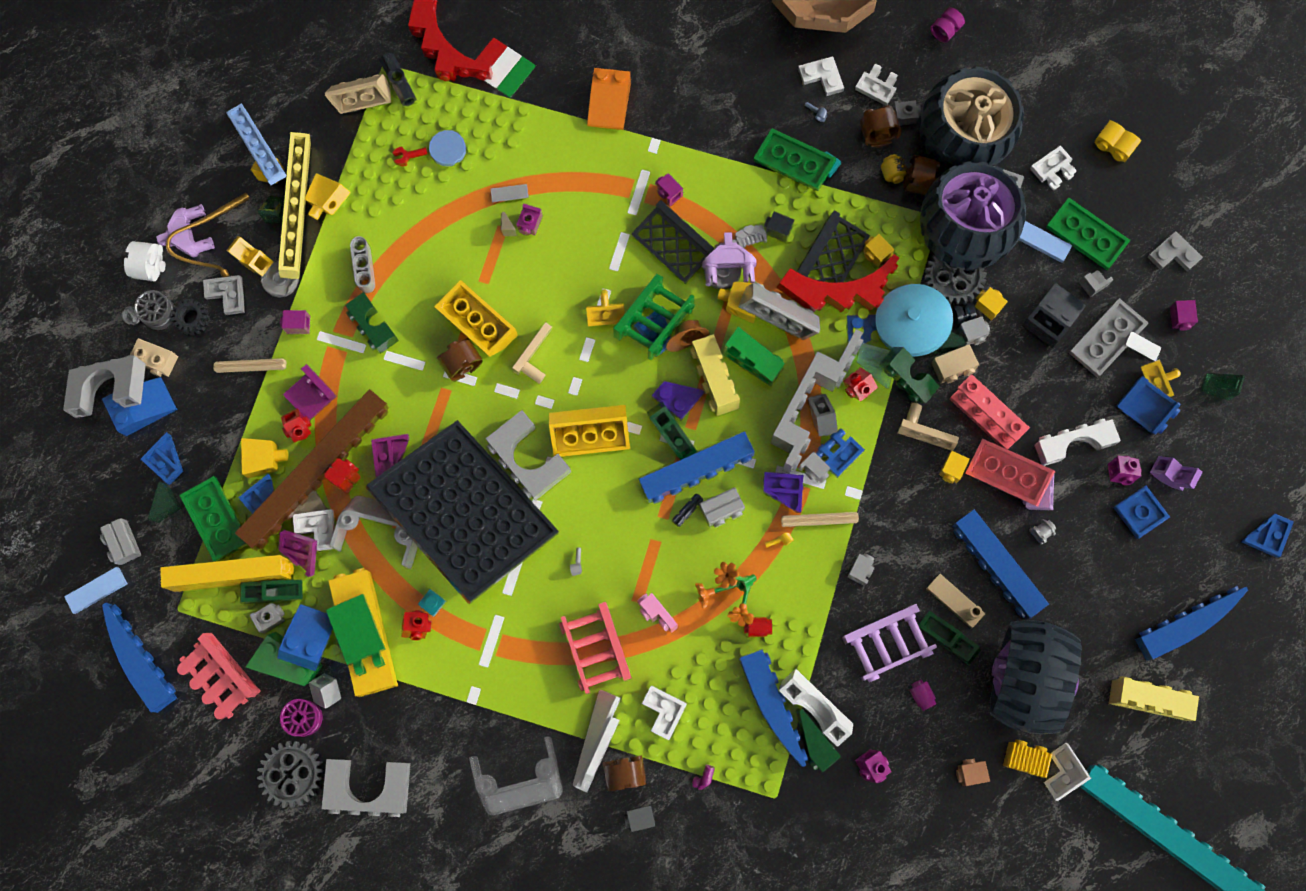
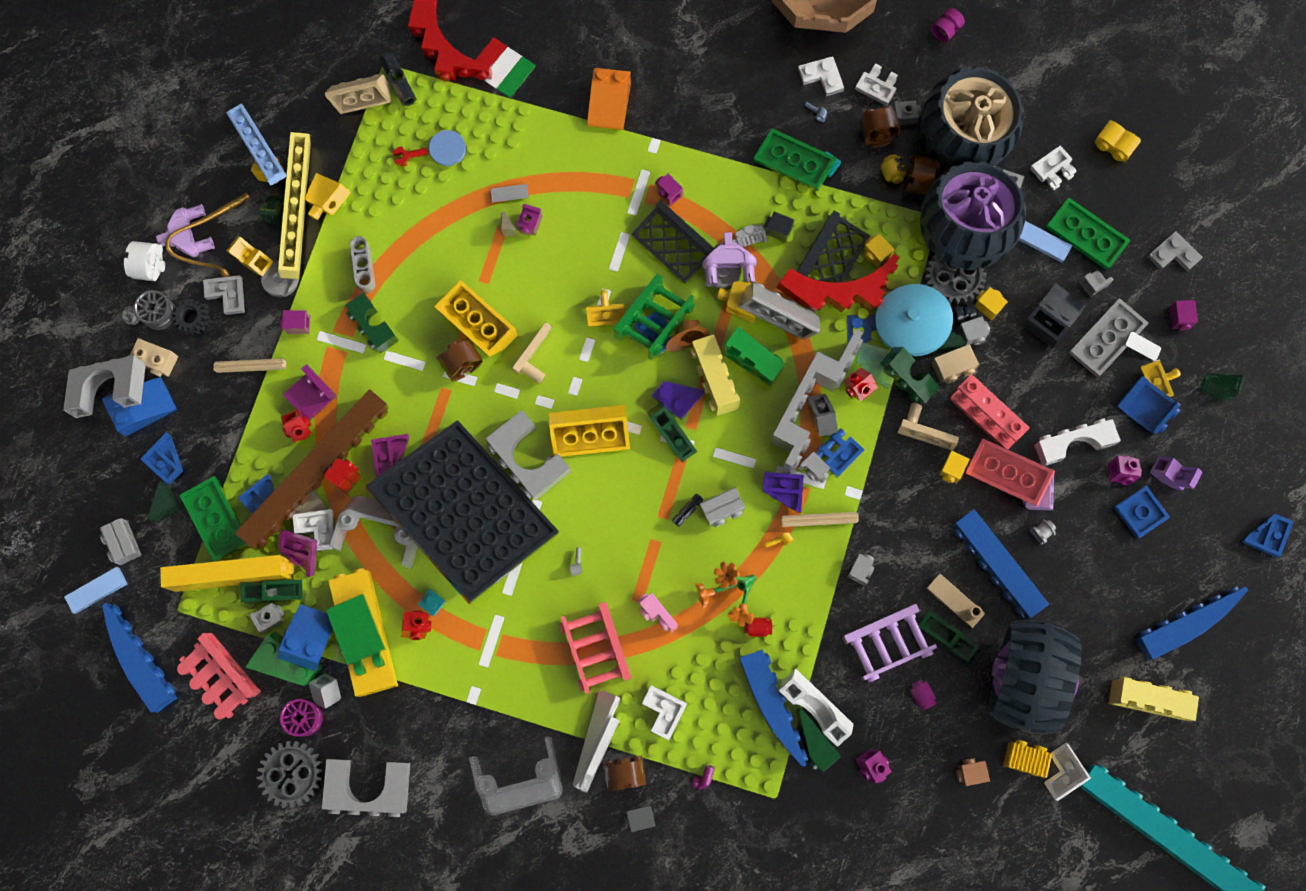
(260, 457): yellow torso -> none
(697, 467): blue brick -> none

